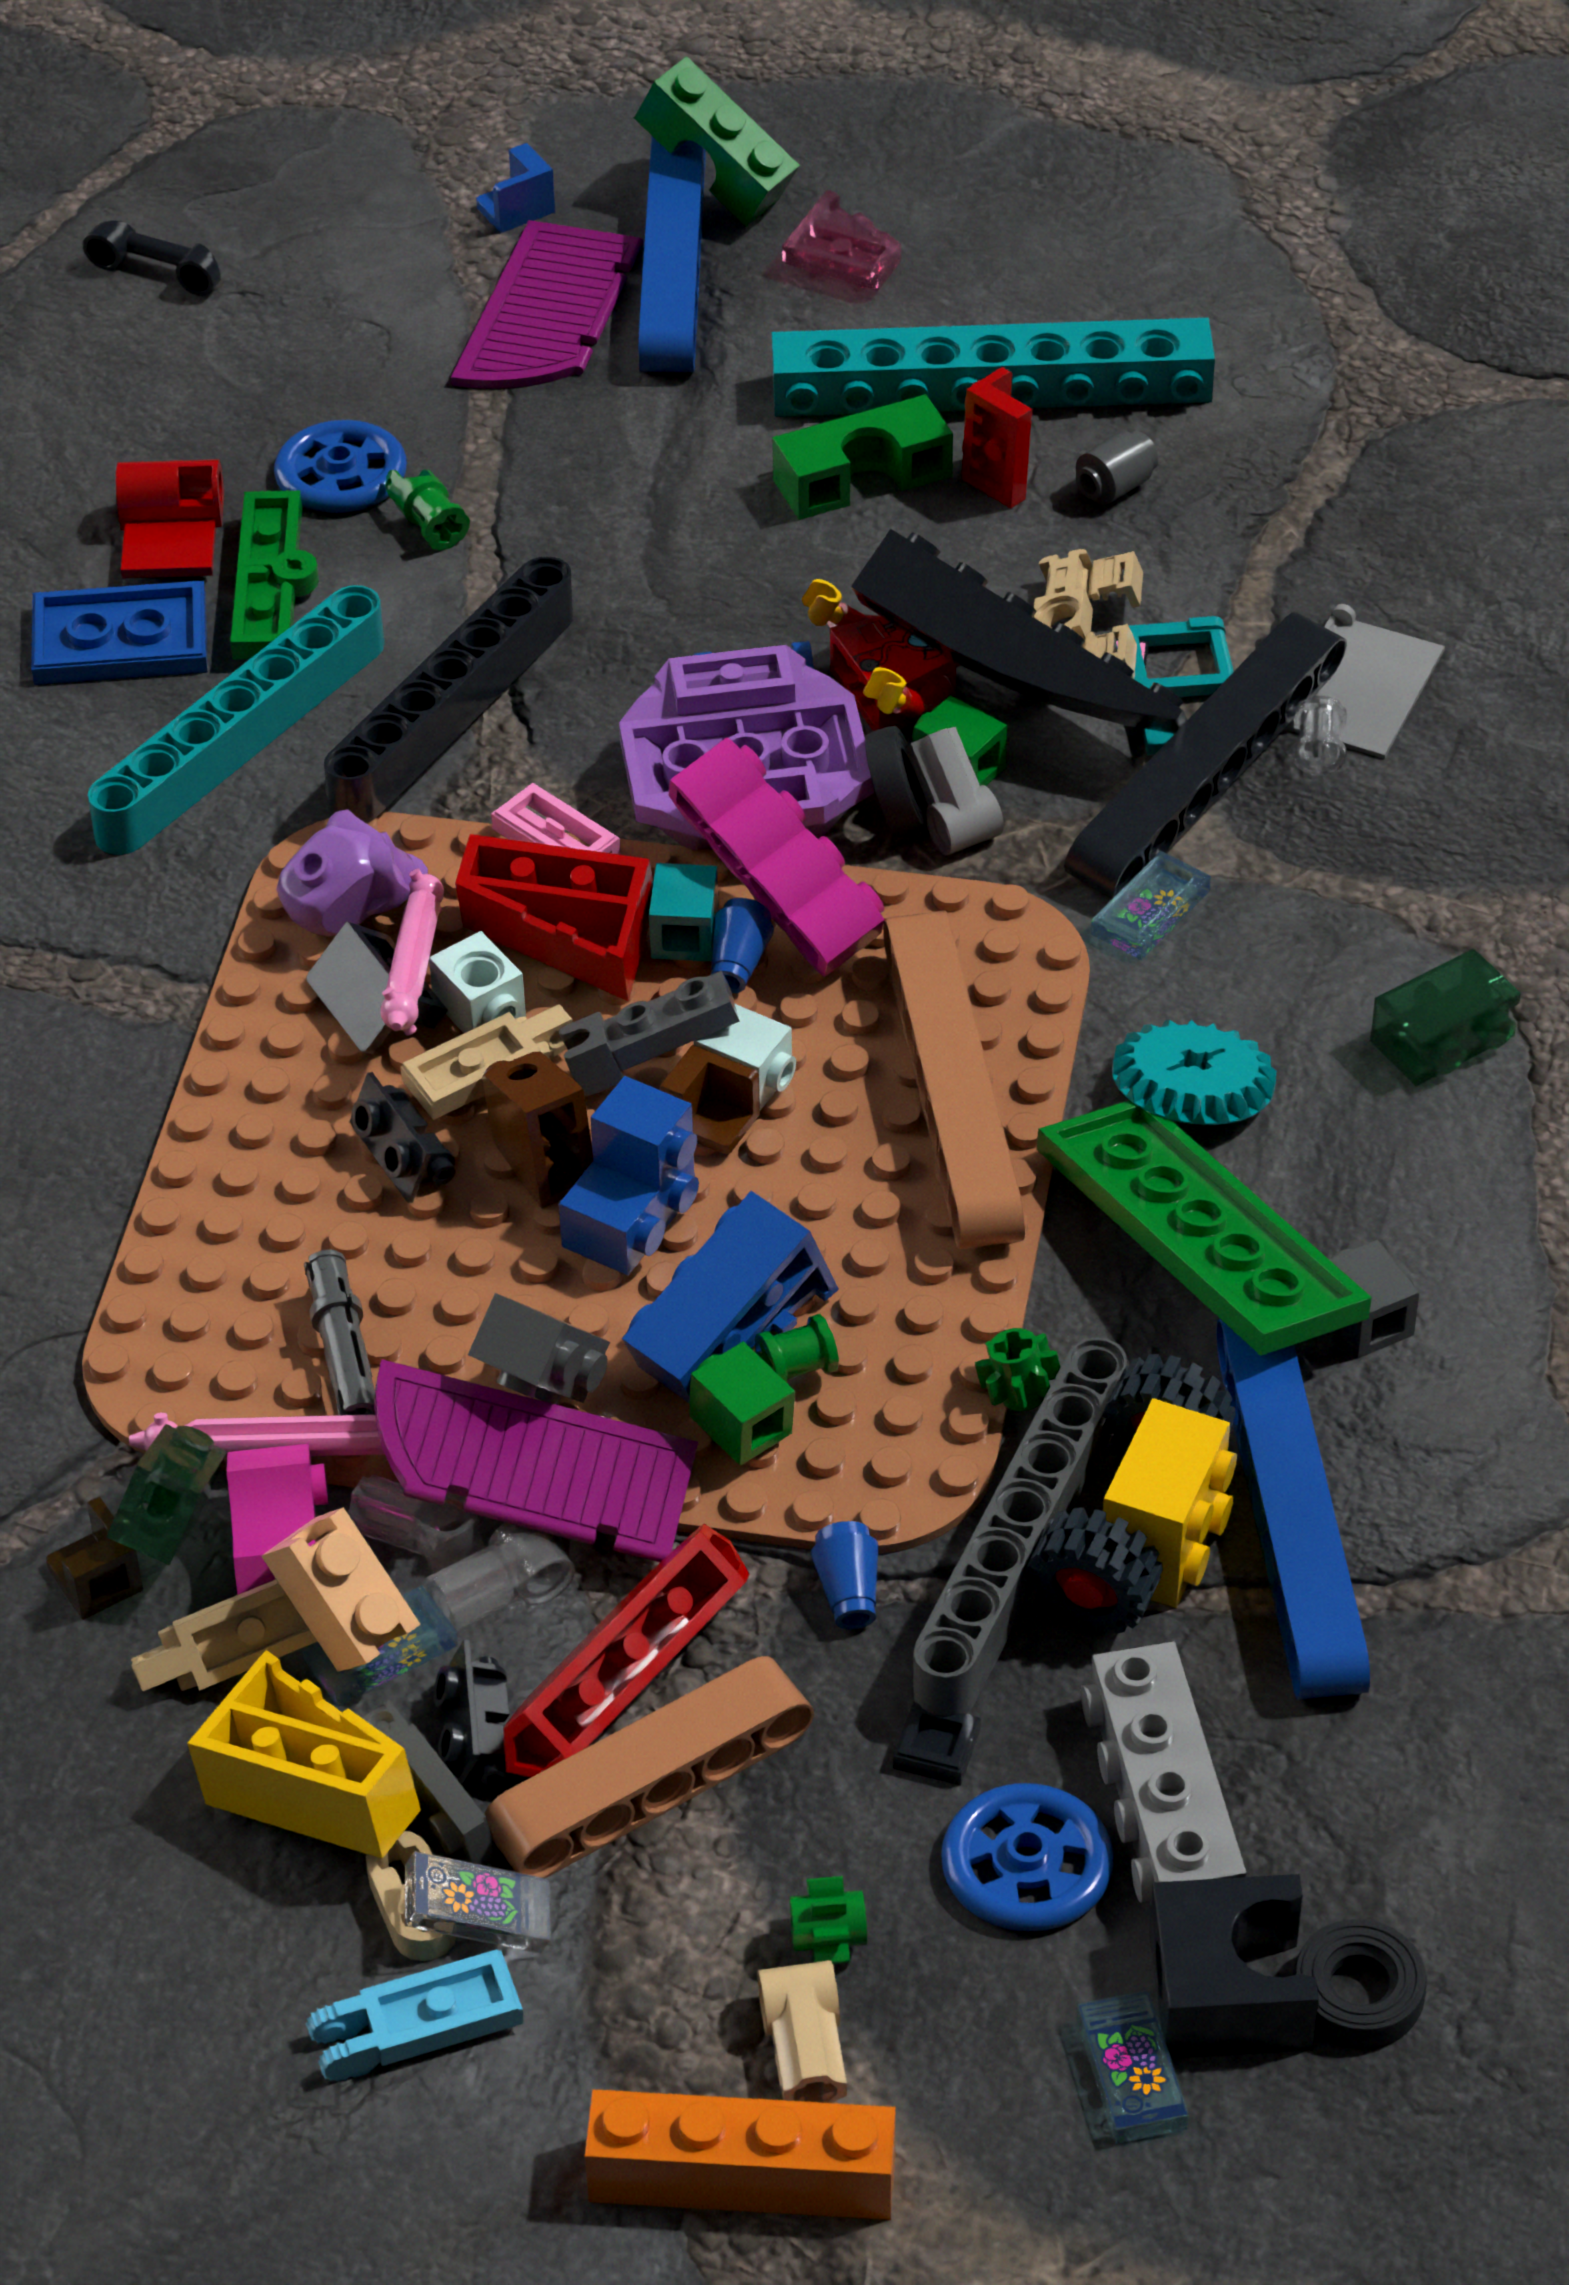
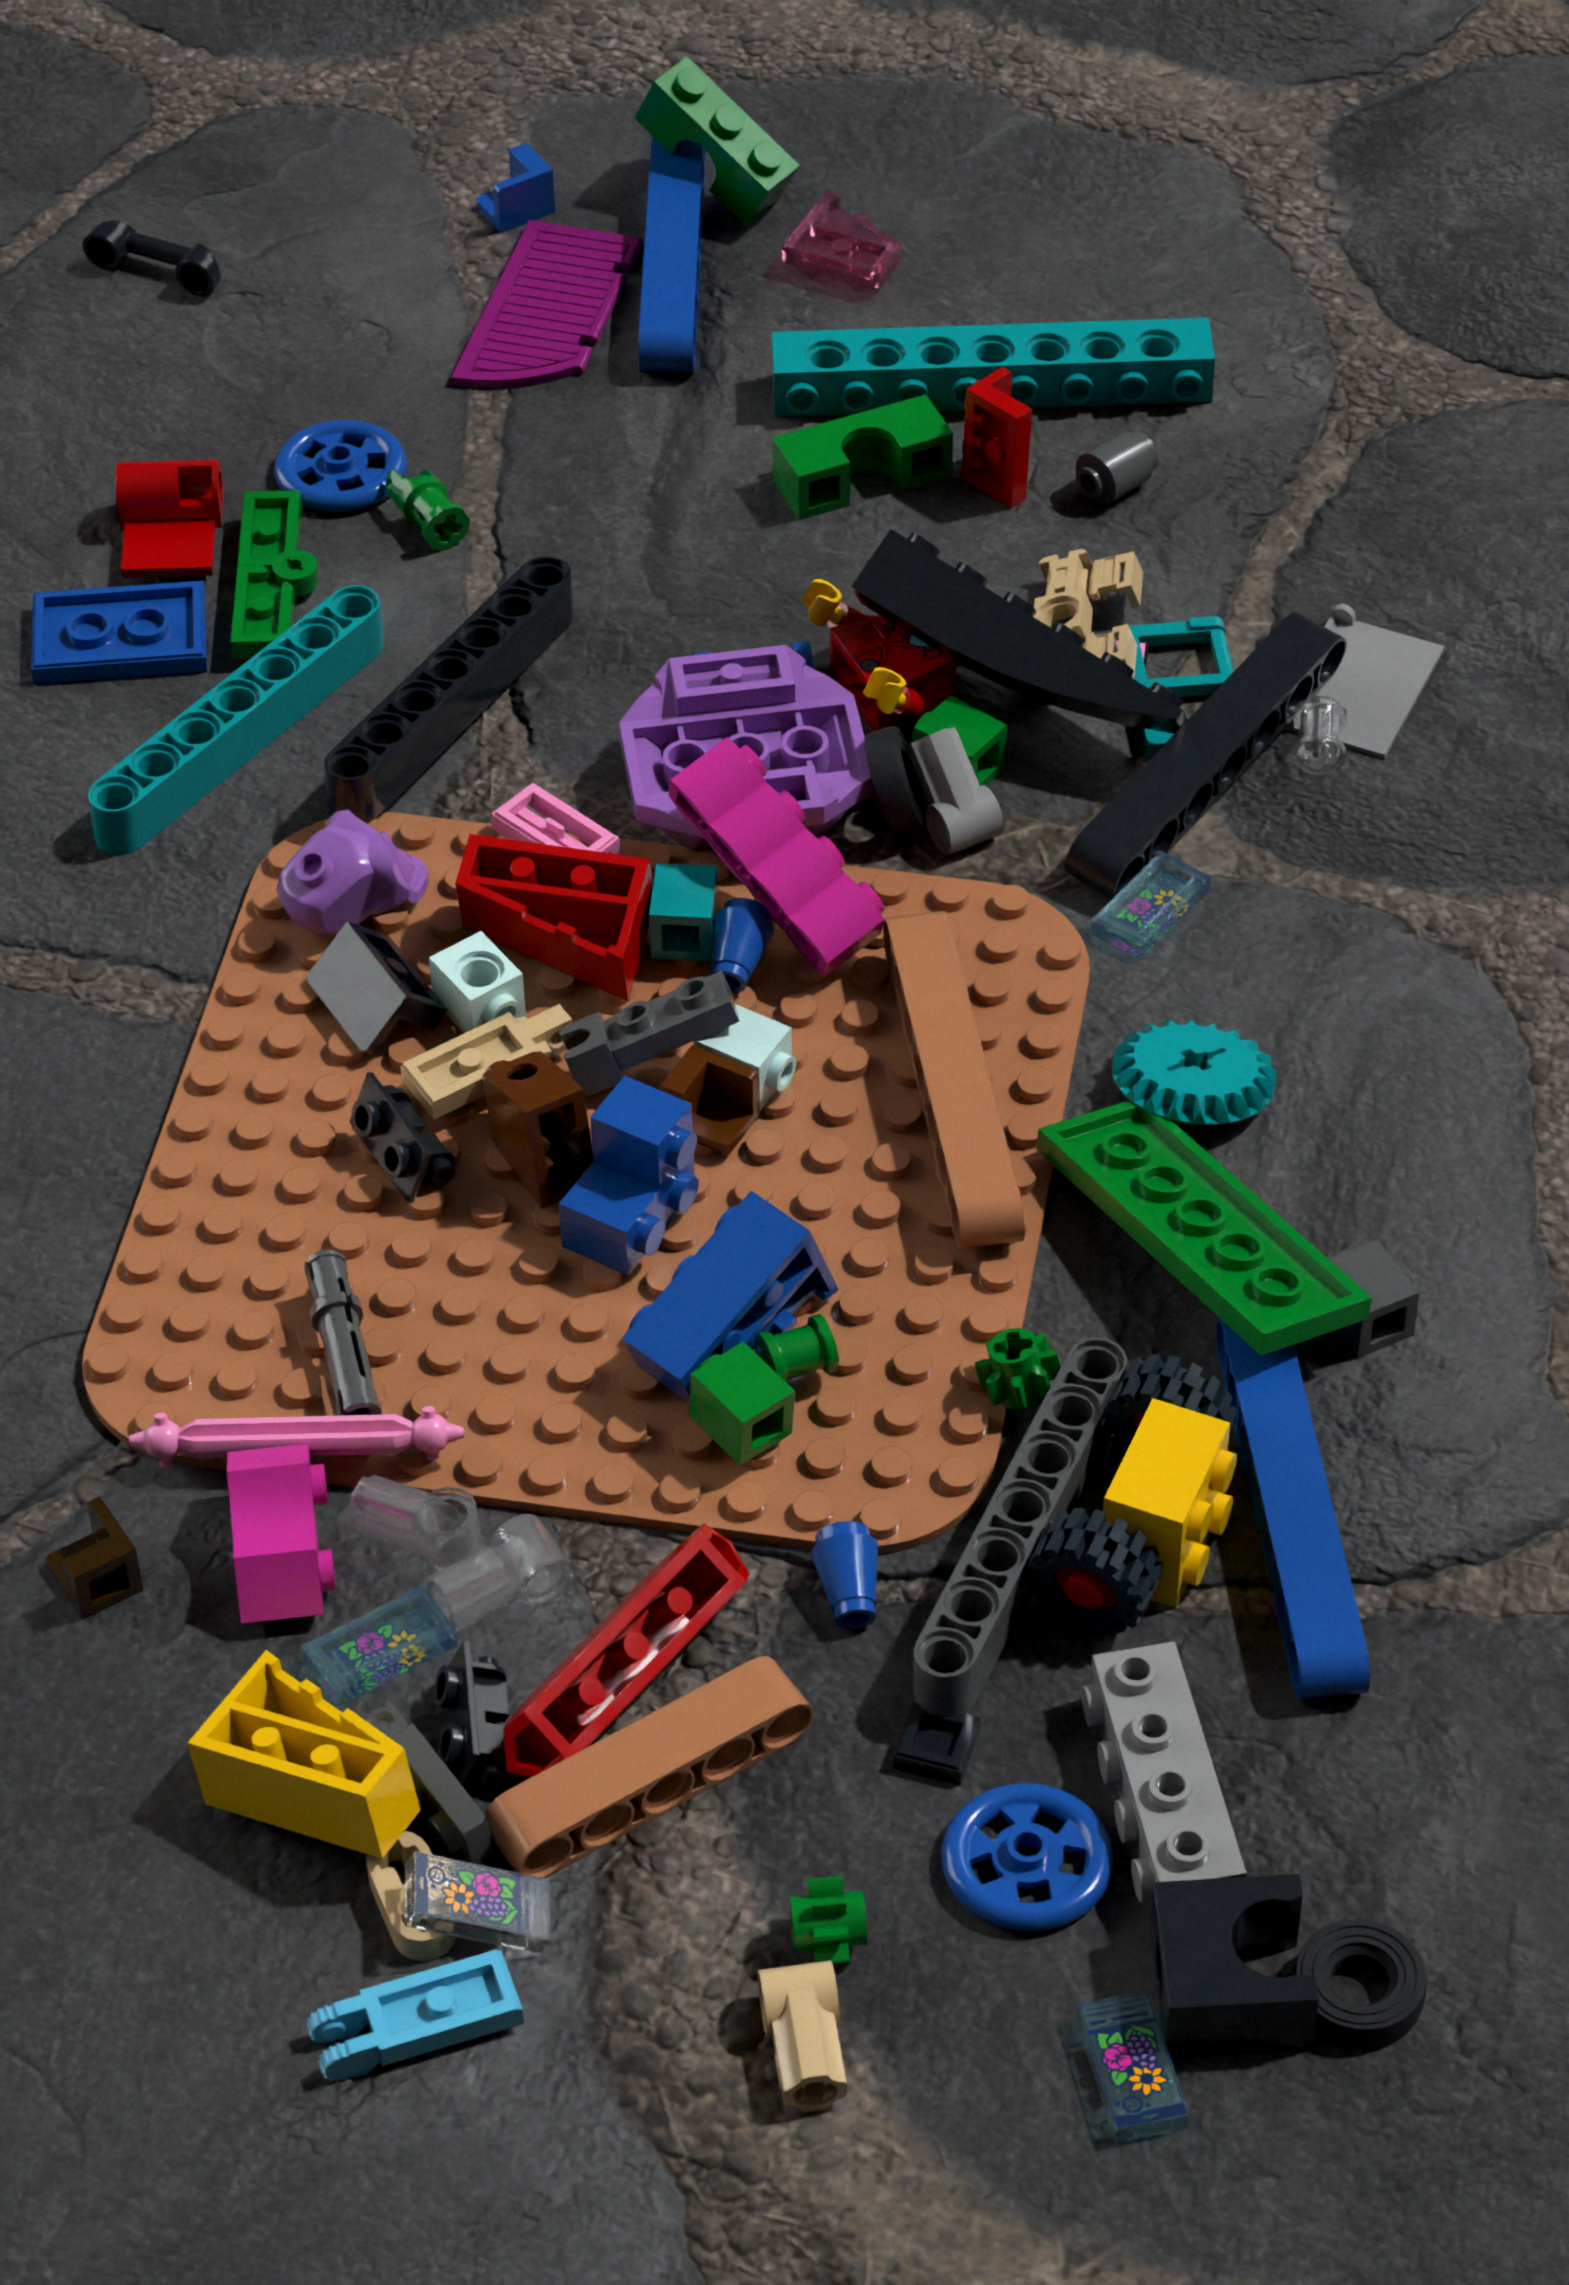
(175, 1484): clear green brick -> none
(224, 1639): tan hinge -> none
(340, 1589): light nougat brick -> none
(412, 953): bright pink wheel -> none
(532, 1460): magenta piece -> none
(539, 1352): dark grey brick -> none
(741, 2154): orange brick -> none
(1444, 1017): clear green brick -> none

